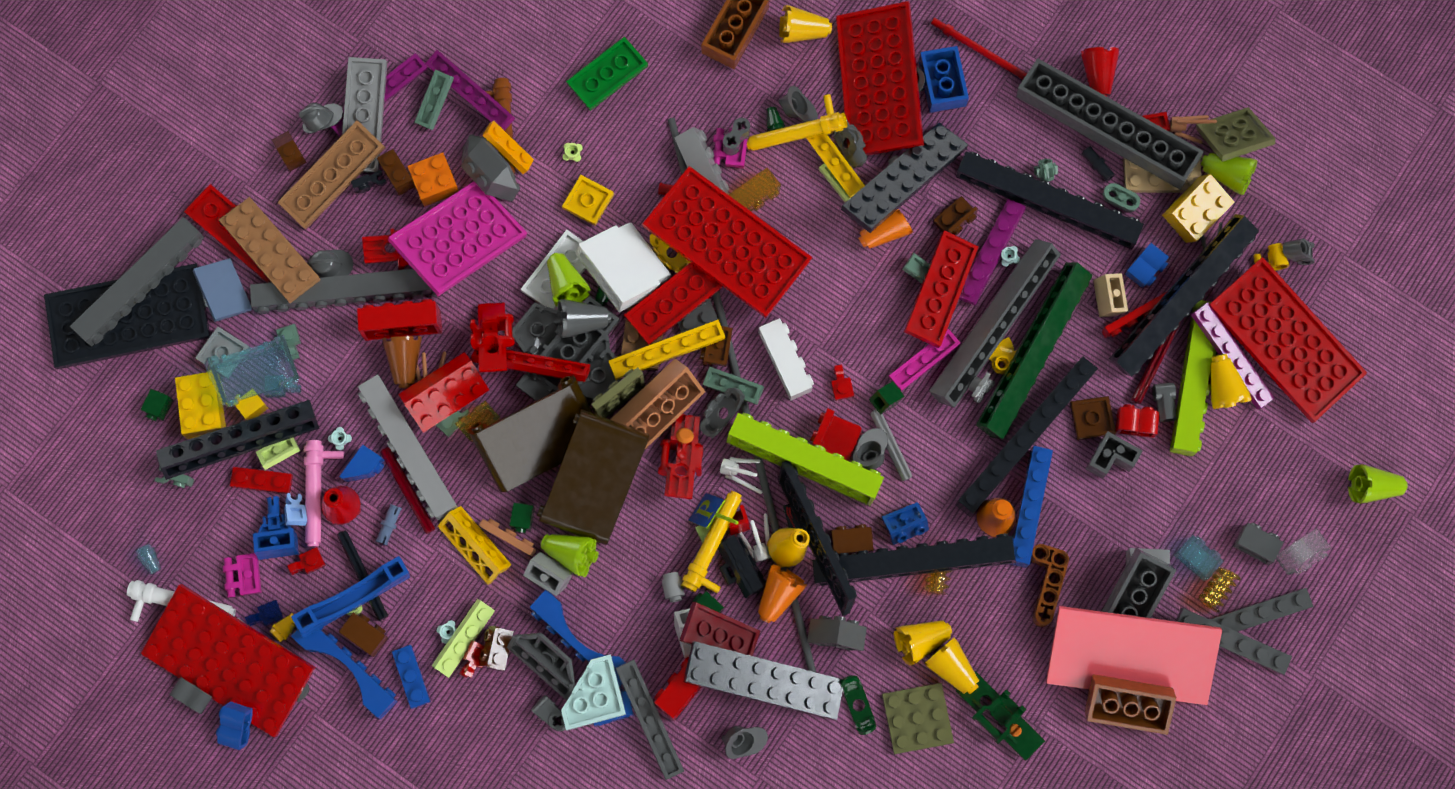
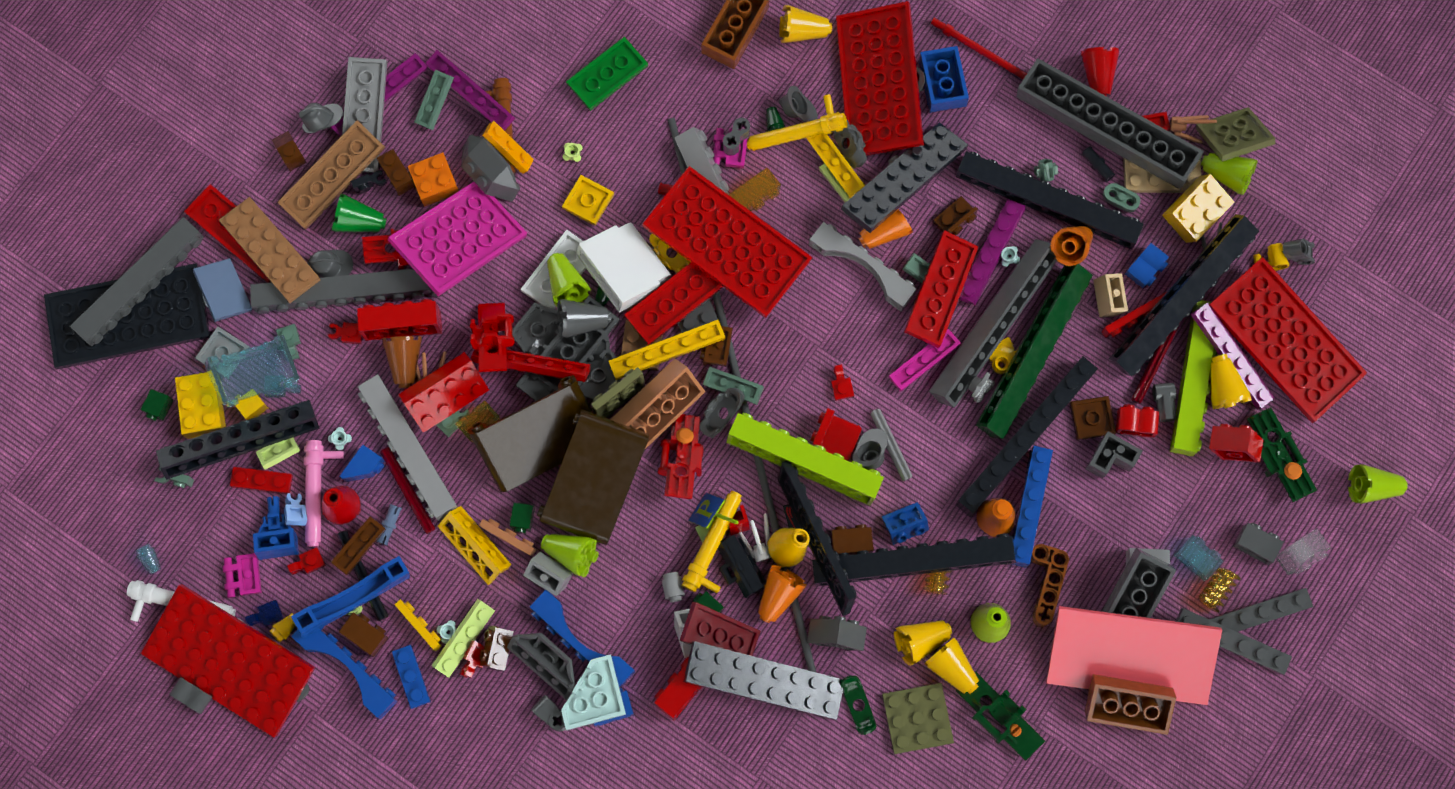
(234, 725): blue brick -> none
(348, 333): none -> red plate
(356, 217): none -> green cone
(358, 545): none -> reddish brown plate
(419, 624): none -> yellow plate
(649, 719): dark grey plate -> none
(730, 468): white plant -> none
(744, 741): dark grey piece -> none
(785, 359): white brick -> none
(831, 243): none -> light grey arch
(886, 397): dark green brick -> none
(986, 627): none -> lime cone
(1072, 245): none -> orange cone
(1236, 443): none -> red brick
(1276, 457): none -> dark green piece

